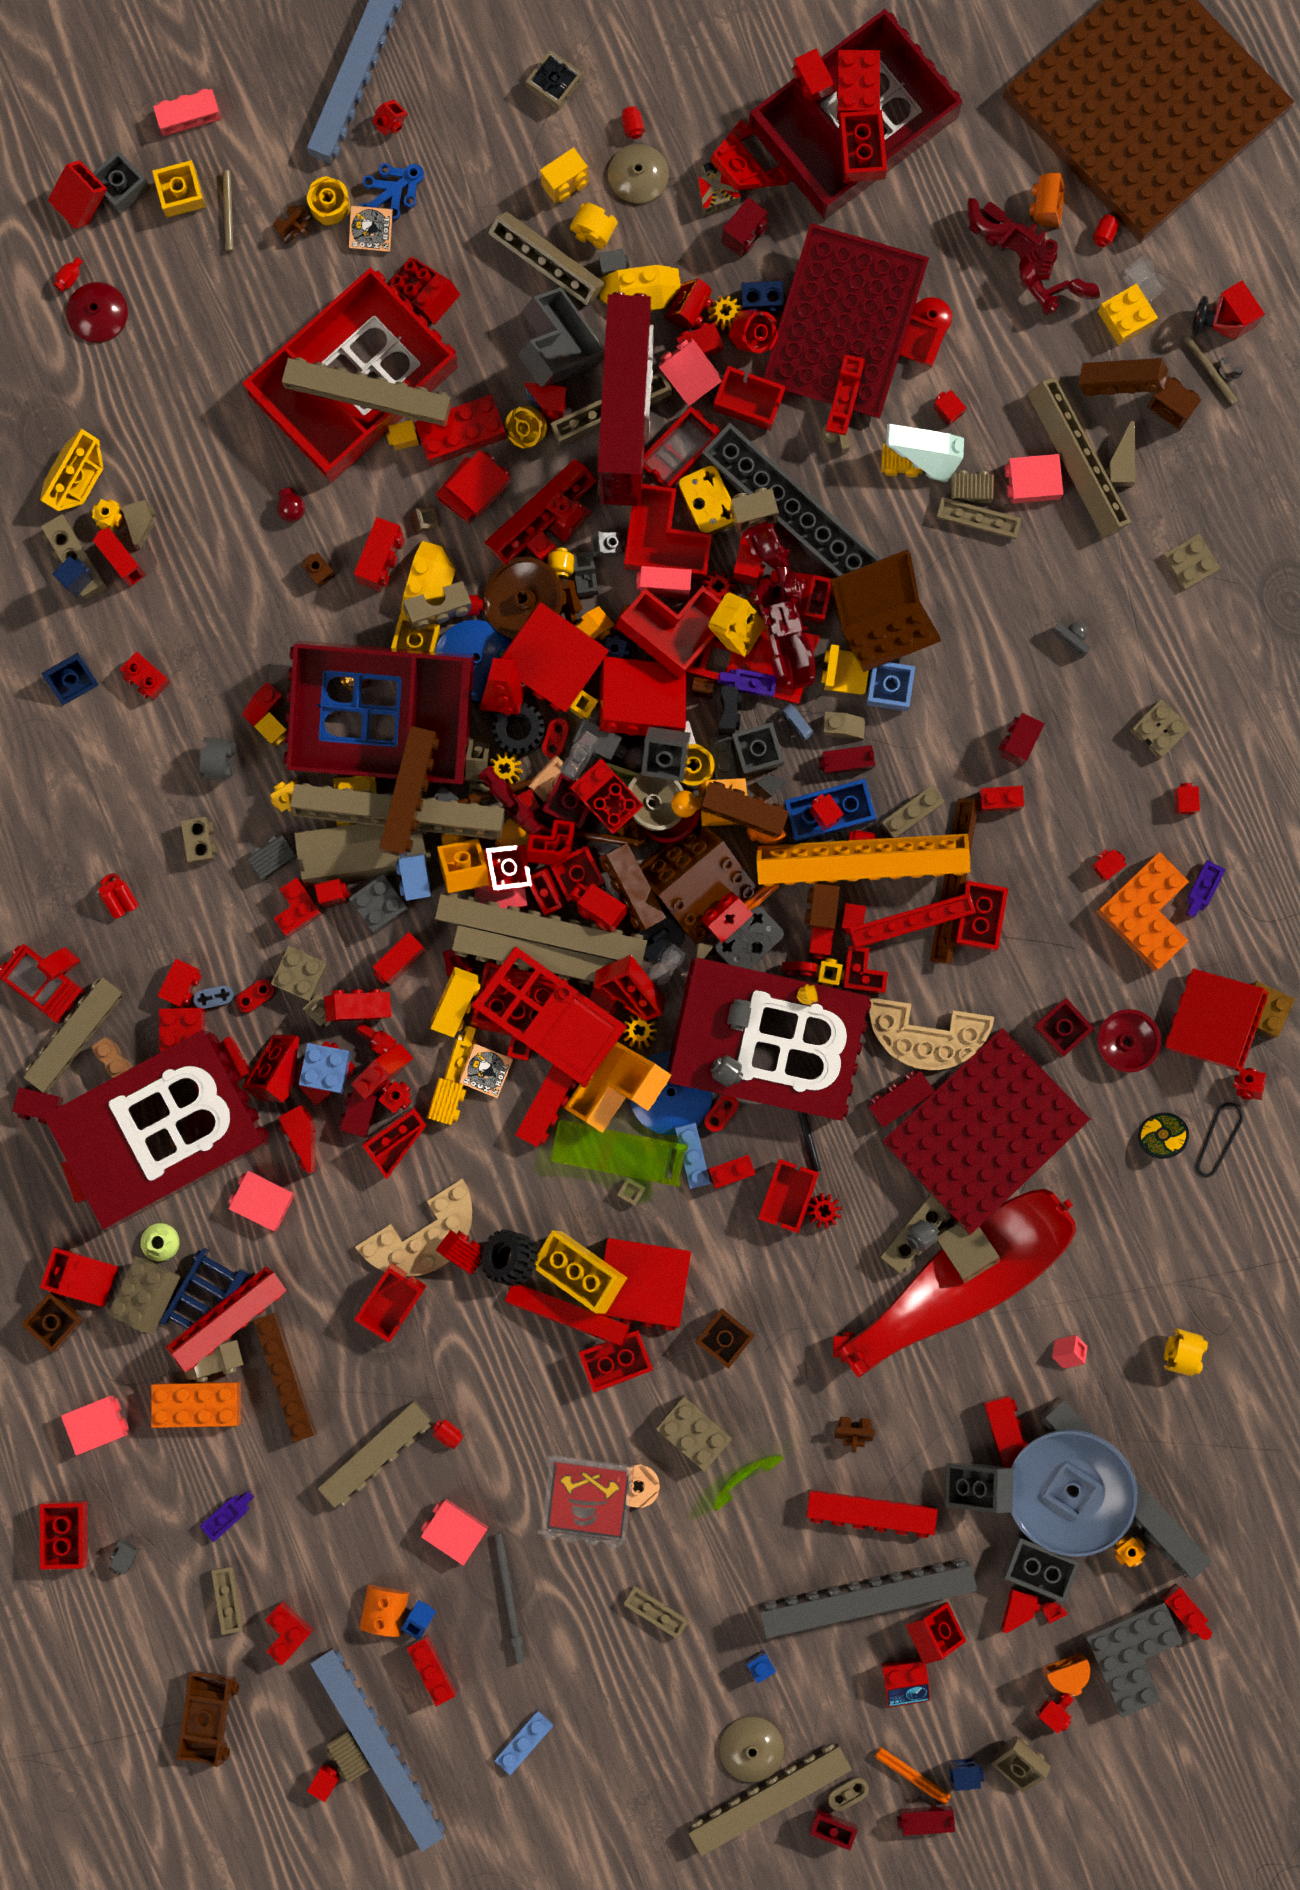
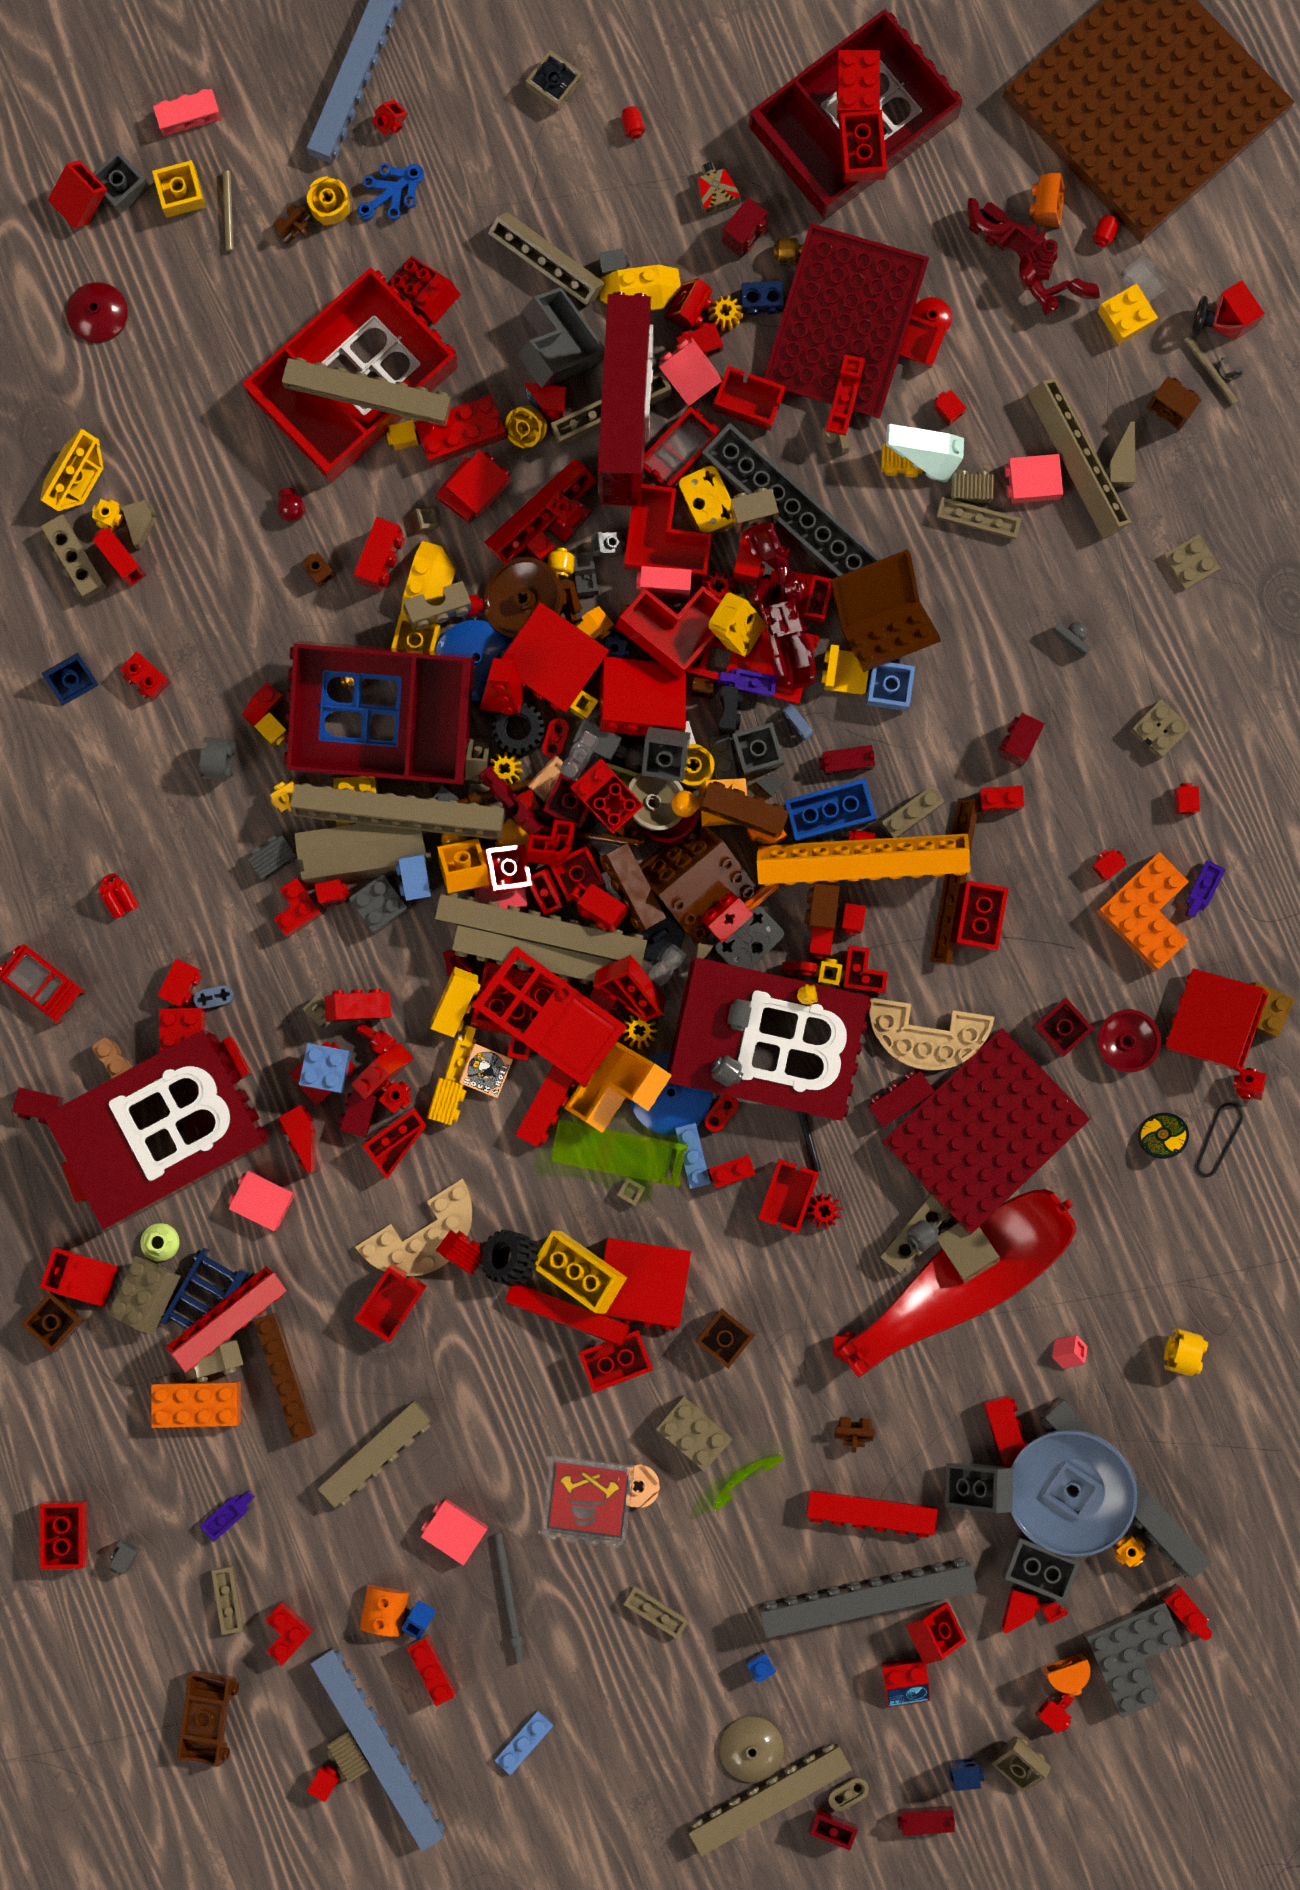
(57, 963): red slope -> none
(67, 275): red plant -> none
(73, 575): dark blue piece -> none
(74, 1035): dark tan brick -> none
(95, 1424): coral brick -> none
(193, 841): dark tan brick -> none
(254, 995): red plate -> none
(274, 1070): red slope -> none
(300, 974): dark tan brick -> none
(370, 228): tile -> none
(398, 959): red brick -> none
(408, 792): reddish brown brick -> none
(447, 1433): red brick -> none
(564, 176): yellow brick -> none
(593, 225): yellow brick -> none
(637, 186): dark tan dish -> none
(741, 167): red wing -> none
(753, 331): red brick -> none
(787, 251): none -> pearl gold head
(813, 75): red brick -> none
(825, 811): red brick -> none
(843, 725): dark tan slope -> none
(912, 920): red tile -> none
(912, 1776): orange axle -> none
(1123, 376): reddish brown brick -> none

